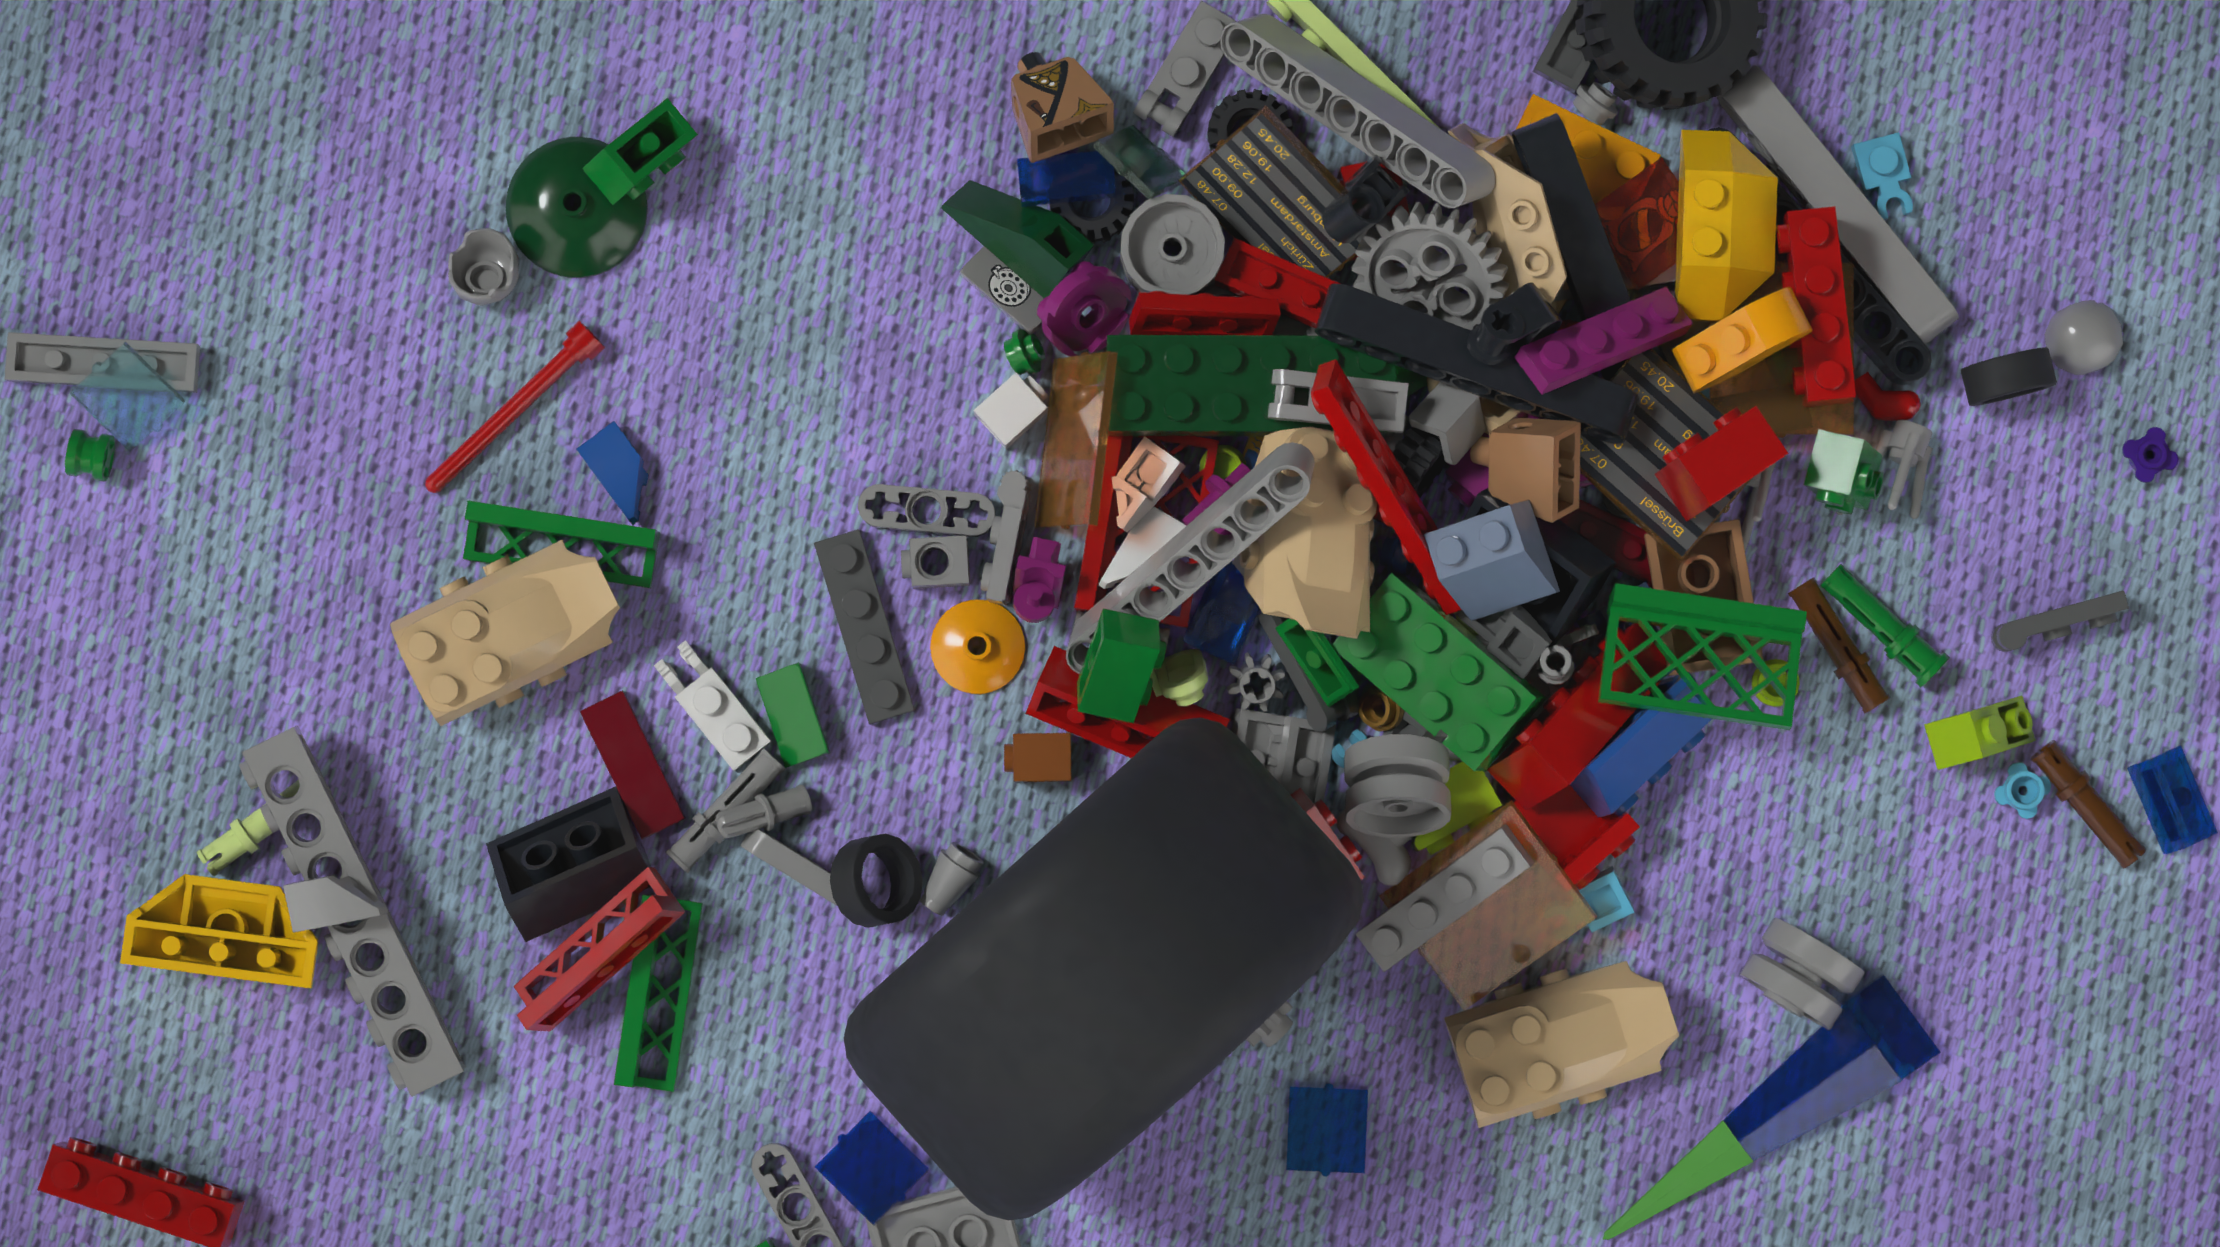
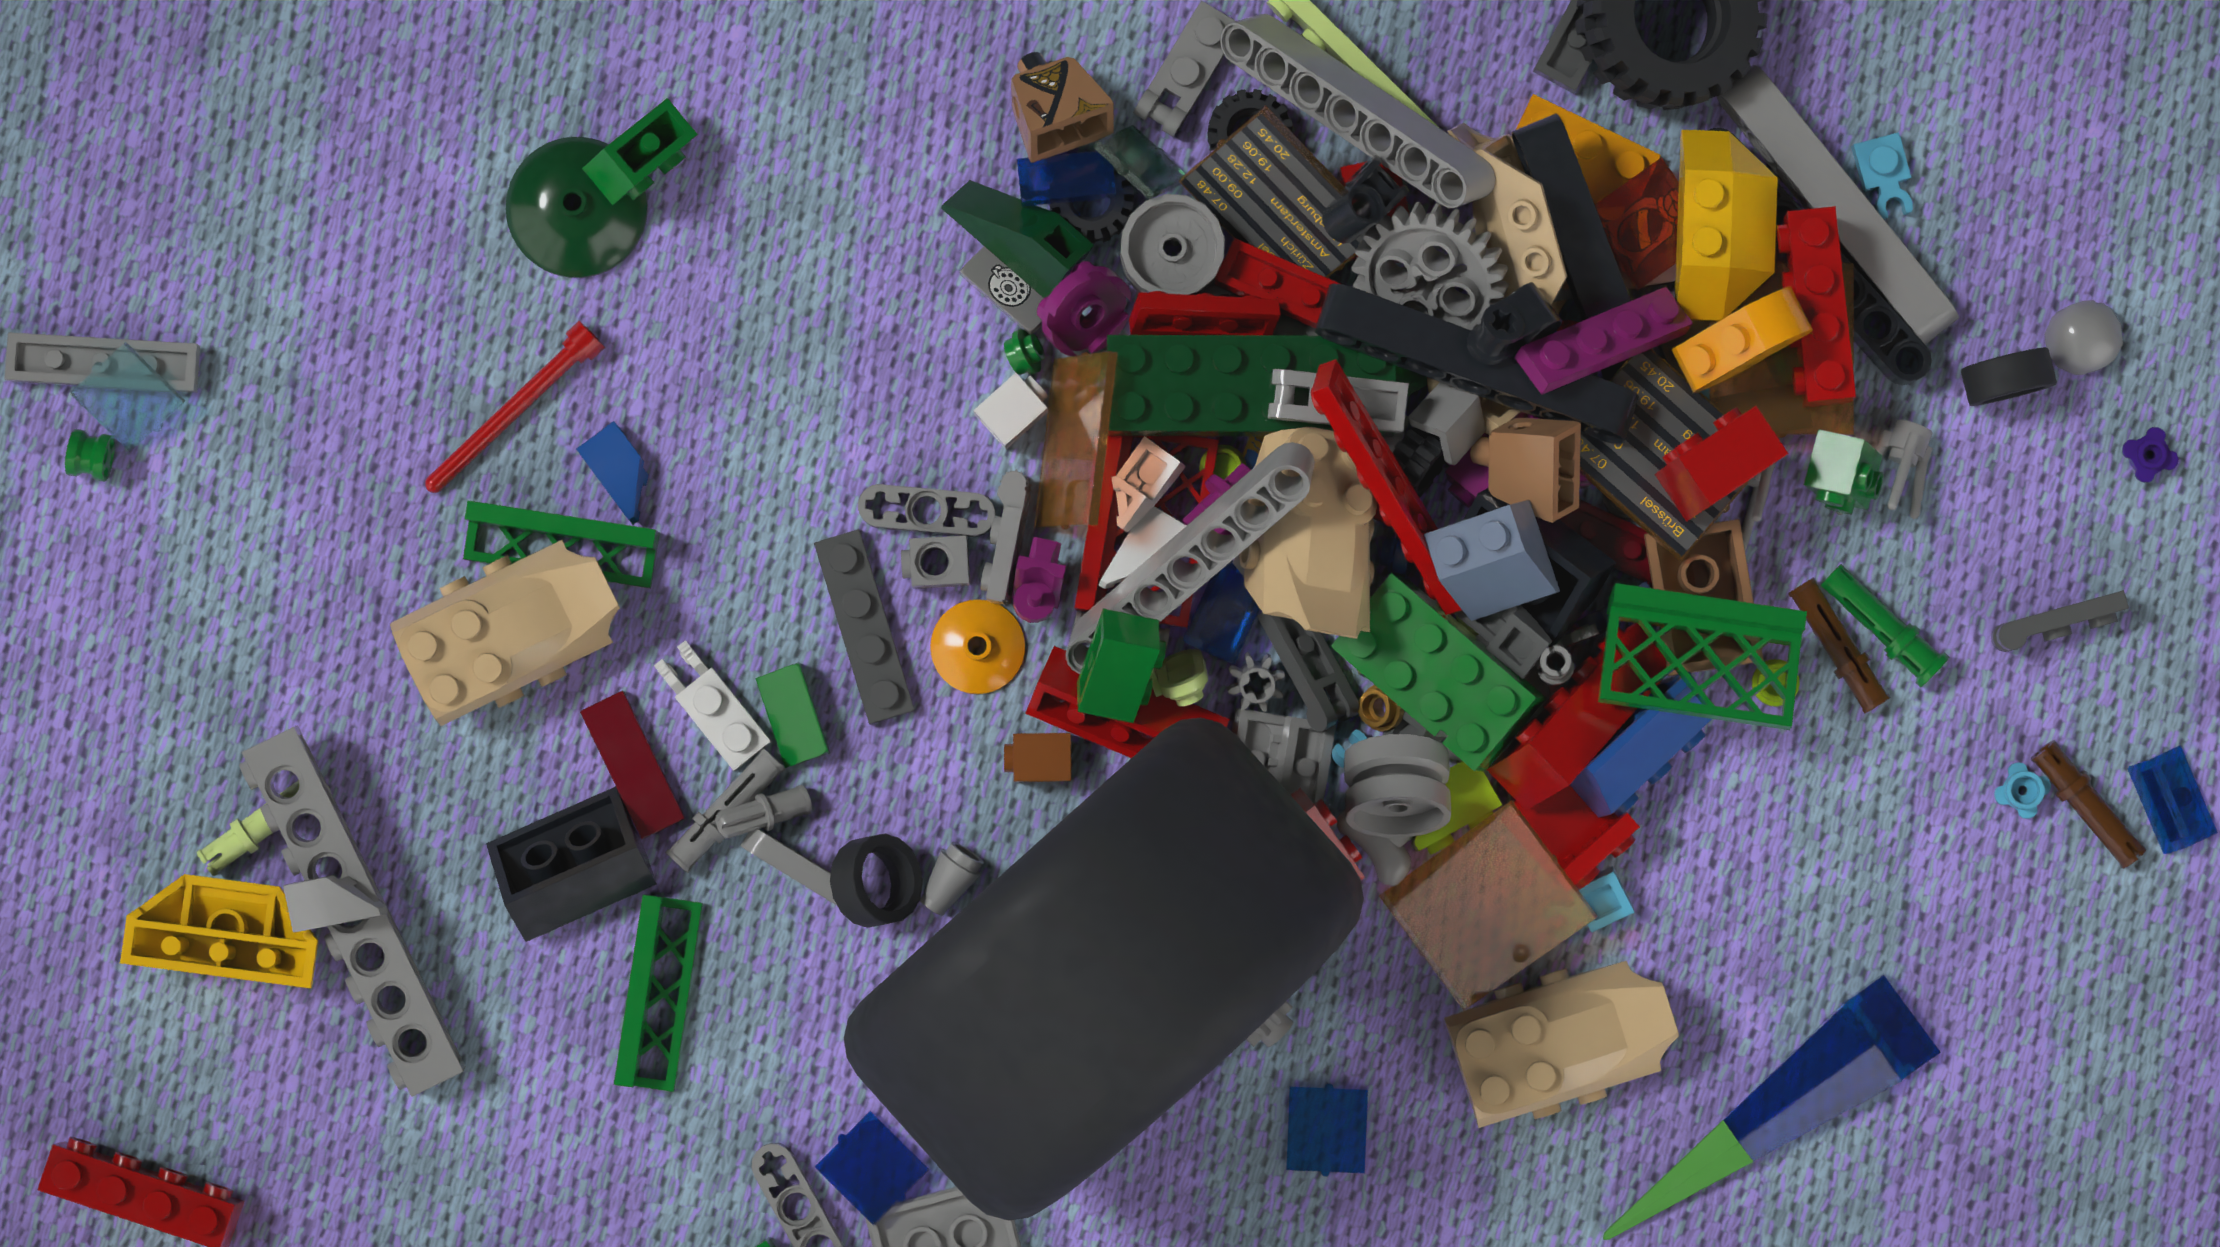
(484, 267): light grey hair -> none
(605, 954): red fence -> none
(1318, 661): green slope -> none
(1445, 898): light grey plate -> none
(1595, 102): light grey plate -> none
(1798, 978): light grey wheel -> none
(1886, 404): red arm -> none
(1980, 732): lime slope -> none

